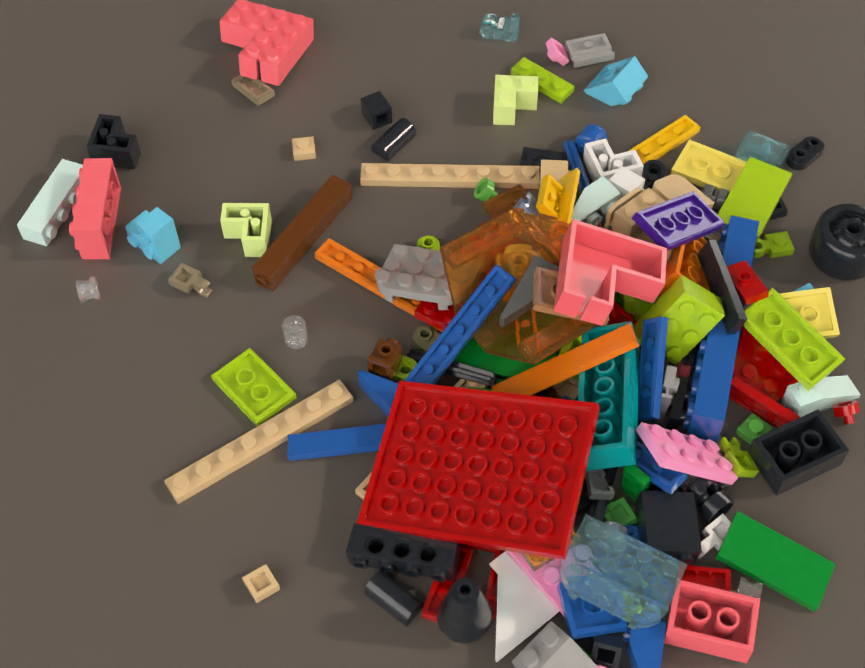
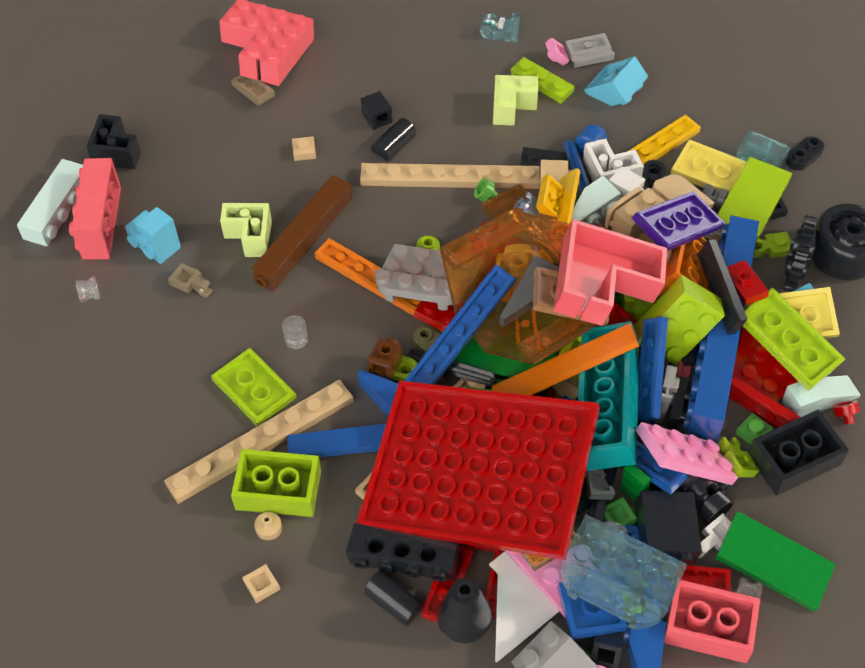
(268, 526): none -> tan tile
(276, 482): none -> lime brick
(800, 253): none -> black gear

